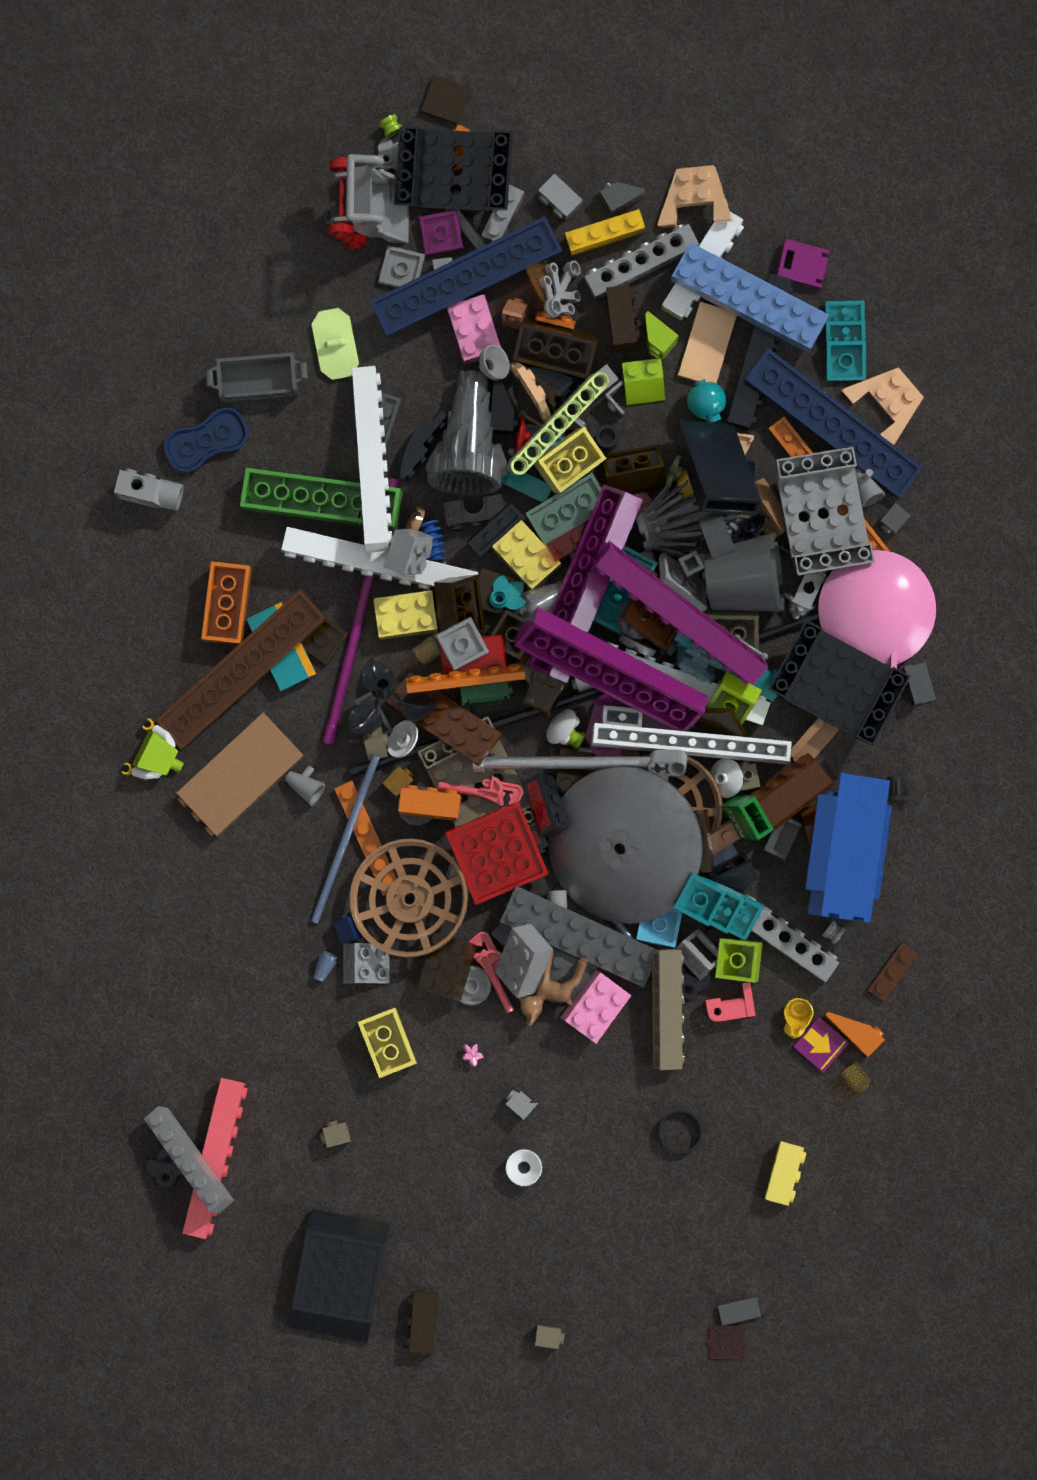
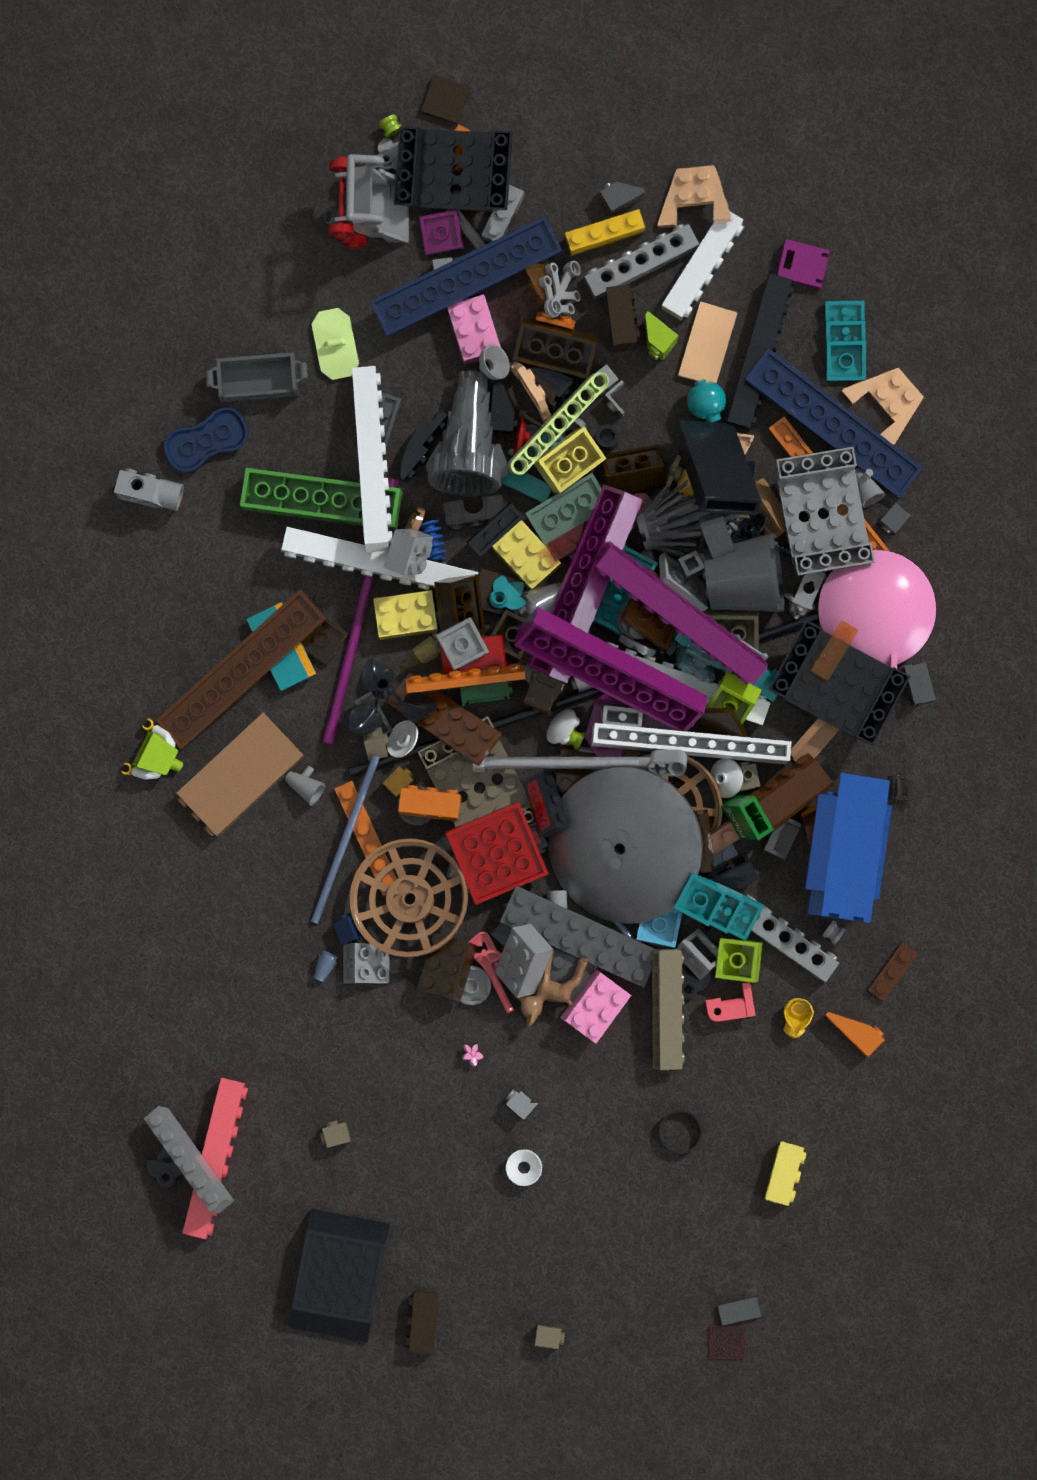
(226, 603): orange brick -> none
(387, 1042): light yellow brick -> none
(400, 267): light grey tile -> none
(492, 791): coral piece -> none
(514, 313): nougat slope -> none
(559, 197): light grey brick -> none
(643, 381): lime slope -> none
(749, 297): medium blue brick -> none
(821, 1044): magenta tile -> none
(834, 650): none -> clear orange plate
(856, 1077): clear yellow brick -> none

